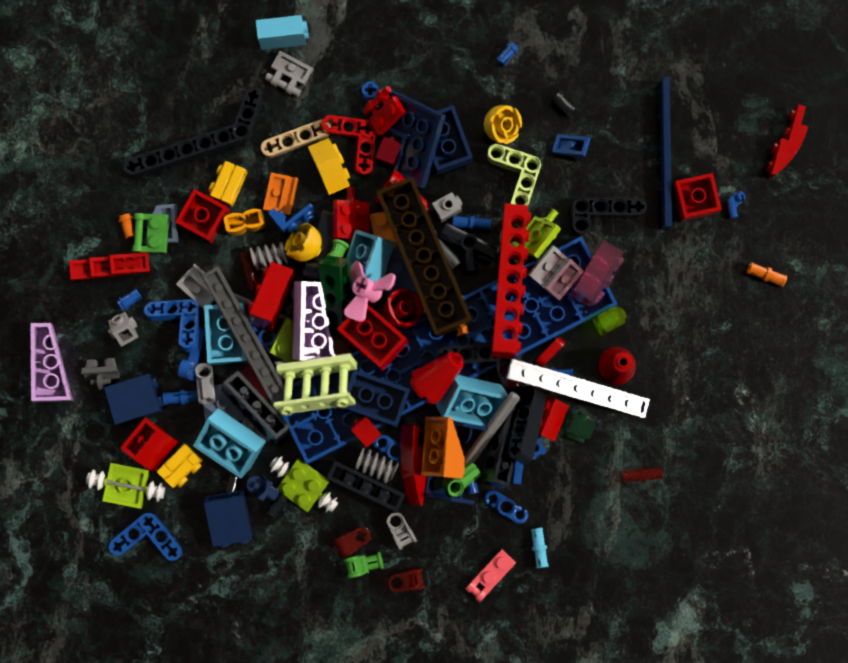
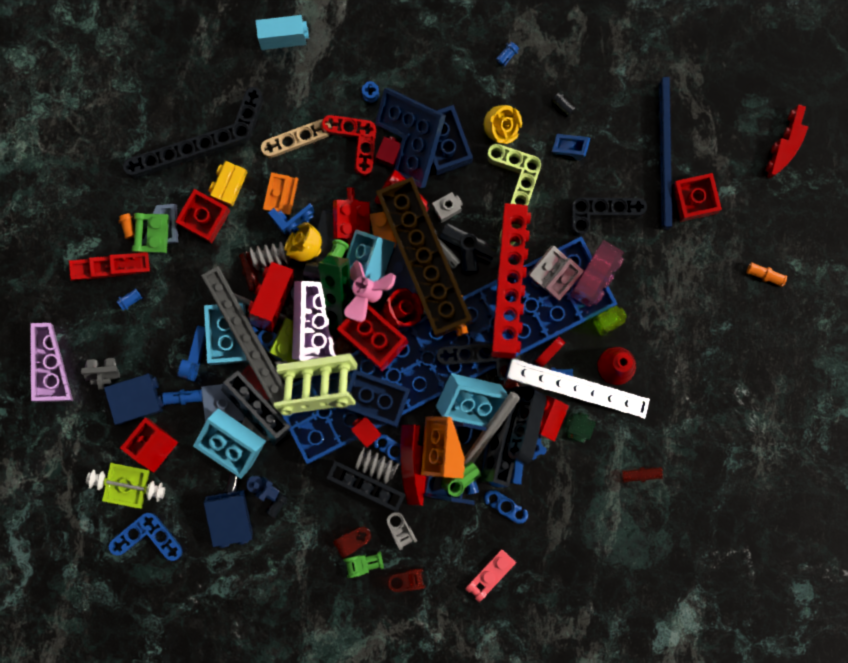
(123, 328): light grey brick -> none
(180, 466): yellow brick -> none
(184, 317): blue beam -> none
(195, 287): light grey plate -> none
(205, 384): light grey piece -> none
(250, 220): light orange brick -> none
(291, 68): light grey plate -> none
(303, 485): lime plate -> none
(328, 162): yellow brick -> none
(388, 114): red plate -> none
(436, 377): red cone -> none
(472, 223): blue pin -> none
(539, 548): medium azure pin -> none
(541, 234): lime plate -> none
(732, 203): blue arm -> none

